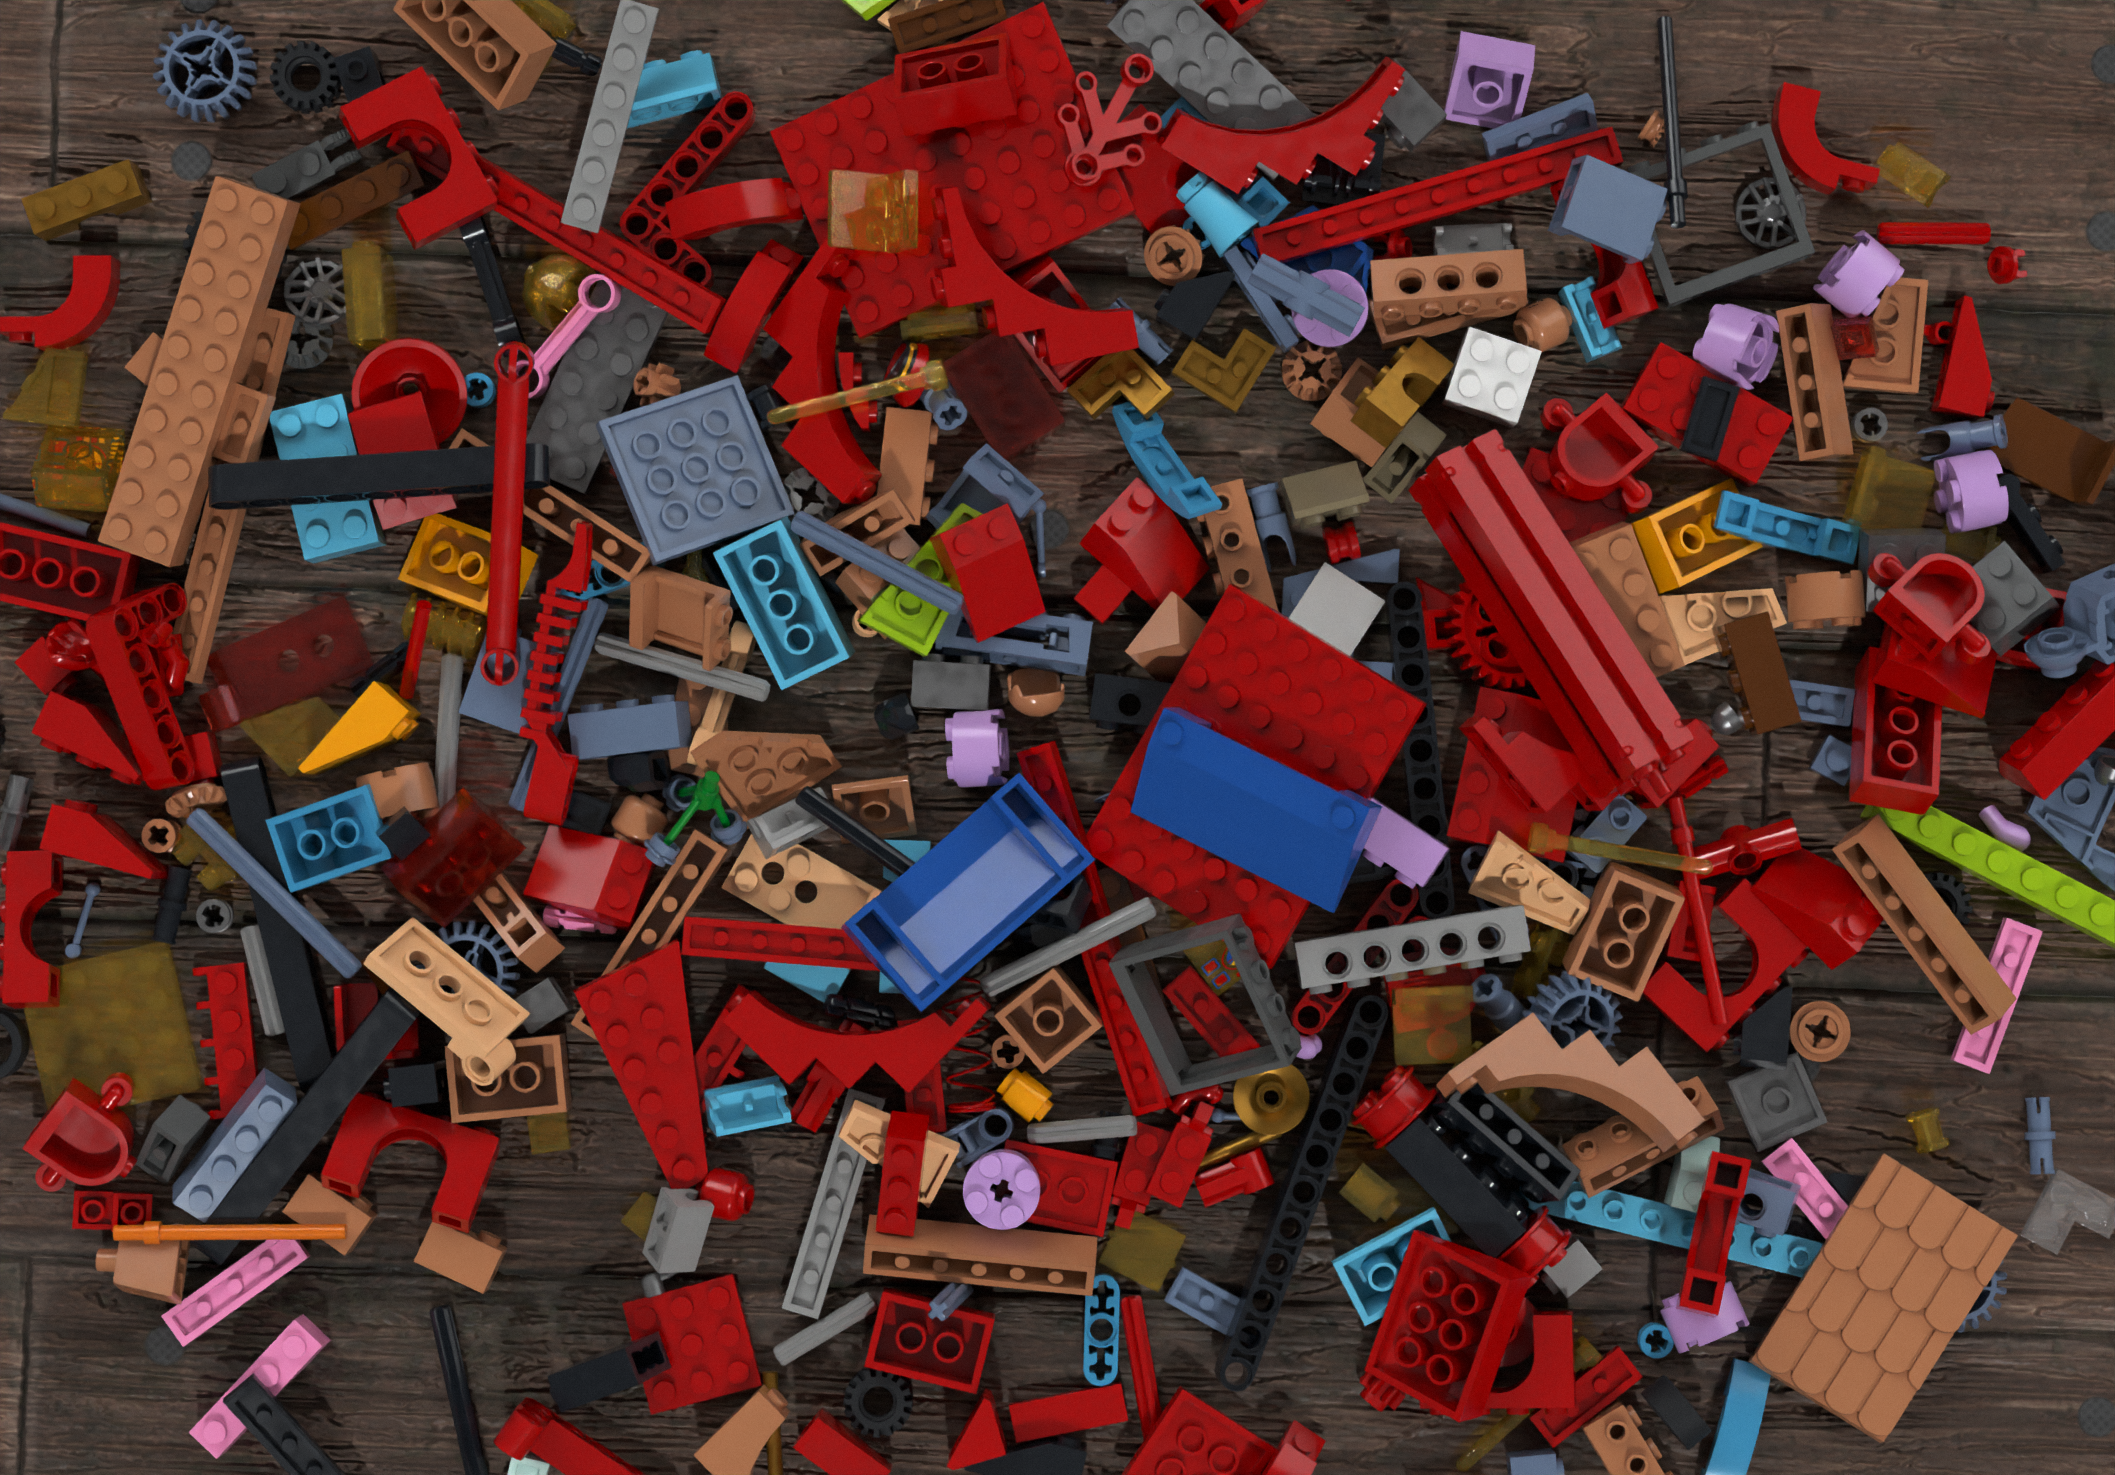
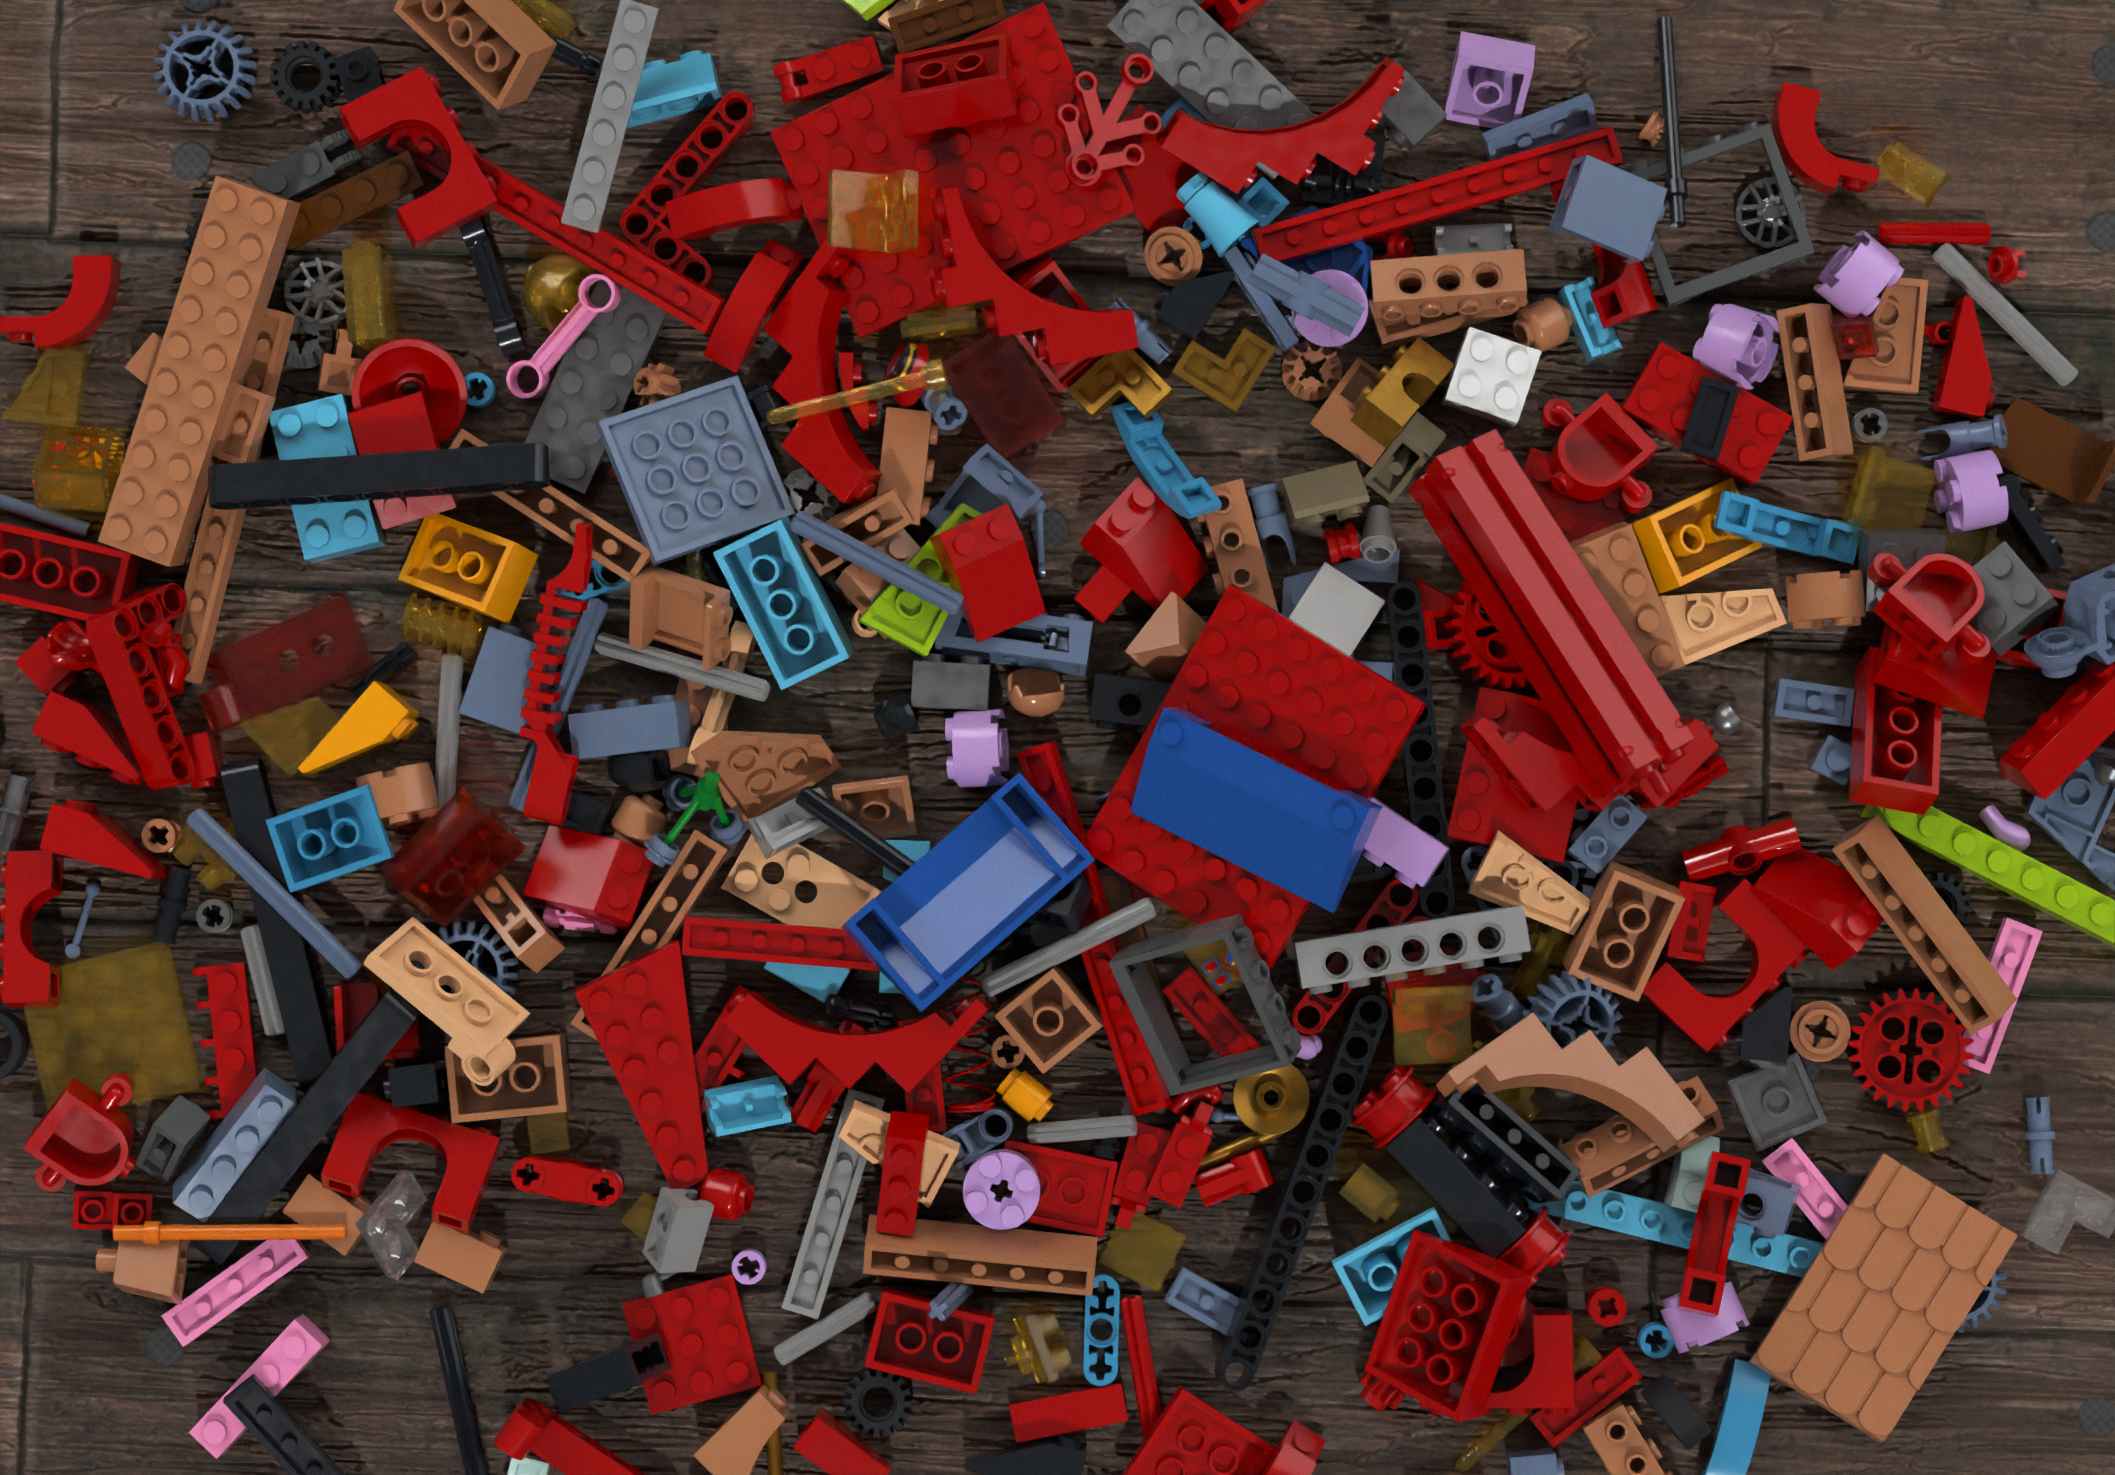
(100, 192): pearl gold arch -> none
(196, 796): nougat gear -> none
(338, 369): none -> nougat plate
(385, 1224): none -> clear plate
(402, 833): black slope -> none
(415, 649): red bar -> none
(507, 513): red piece -> none
(544, 1004): flat silver panel -> none
(567, 1180): none -> red piece
(752, 1255): none -> lavender bush
(829, 70): none -> red plate
(980, 1437): red slope -> none
(1032, 1351): none -> clear yellow hips
(1378, 536): none -> light grey cone
(1546, 839): clear yellow piece -> none
(1572, 1271): light grey brick -> none
(1599, 1301): none -> red wheel
(1682, 836): red bar -> none
(1757, 674): reddish brown brick -> none
(1874, 1046): none -> red gear
(2005, 314): none -> light grey axle

